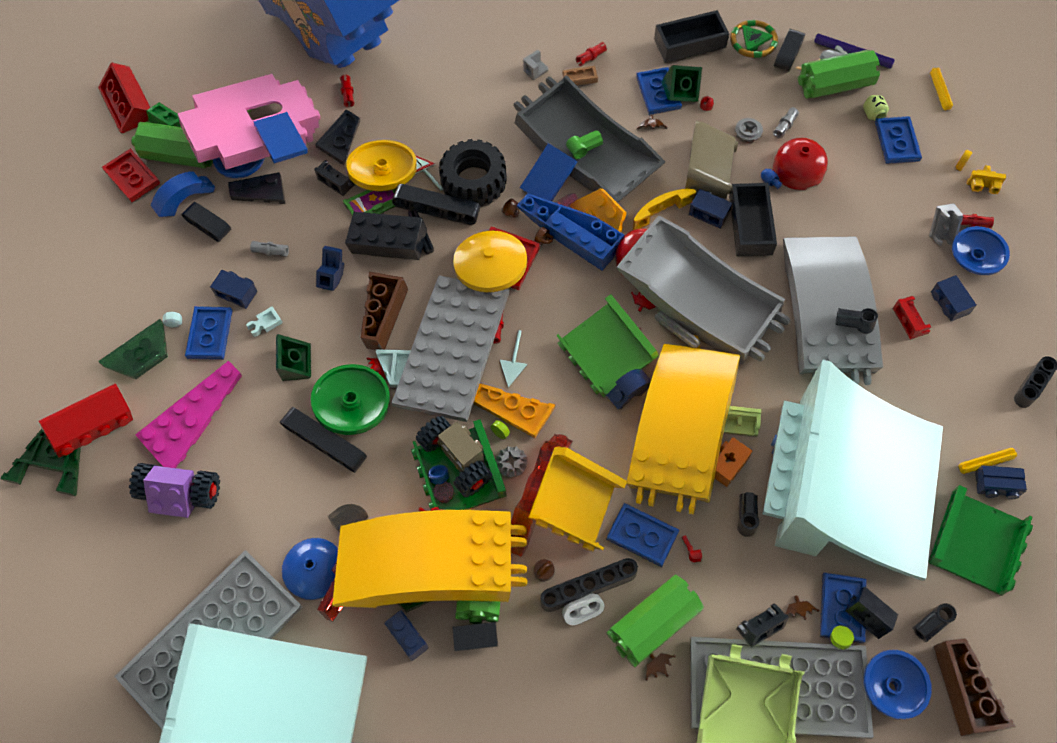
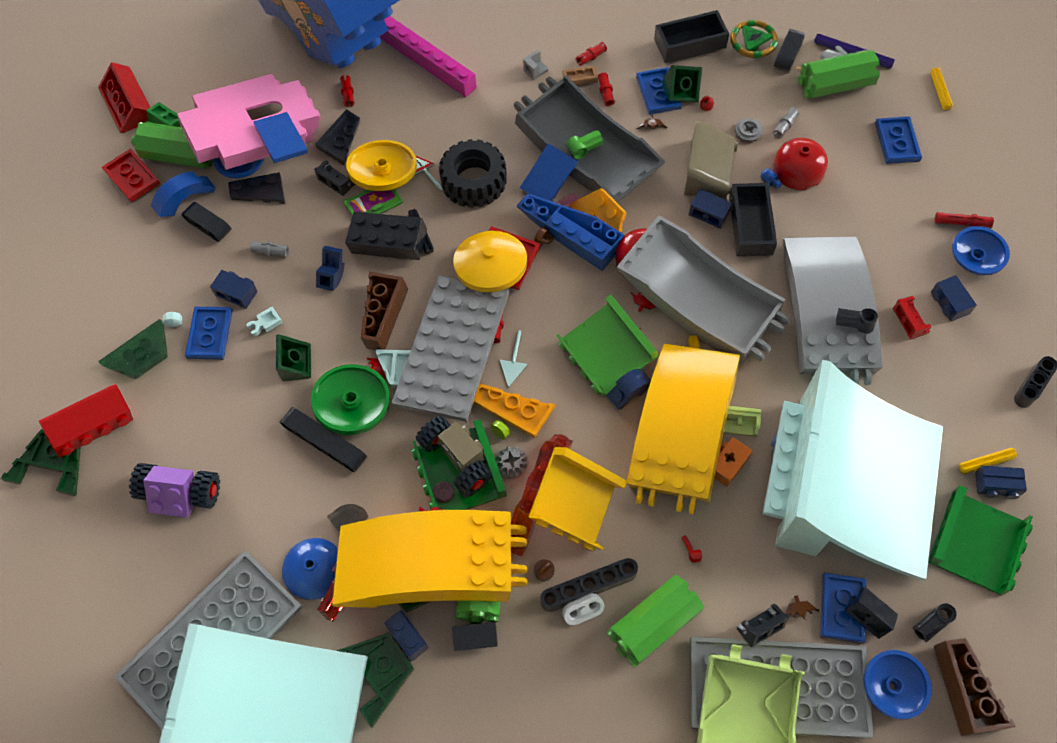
(184, 422): dark pink wing -> none
(385, 671): none -> dark green wing
(429, 57): none -> dark pink brick
(436, 204): black beam -> none
(438, 474): blue tile -> none
(509, 208): reddish brown tile -> none
(606, 89): none -> red pin
(642, 534): blue tile -> none
(658, 665): reddish brown piece -> none
(676, 329): light grey axle -> none
(679, 197): yellow slope -> none
(748, 513): black piece -> none
(842, 637): lime tile -> none
(875, 107): yellowish green head -> none
(946, 223): light grey hinge -> none
(963, 160): yellow tile -> none
(986, 178): yellow hips -> none

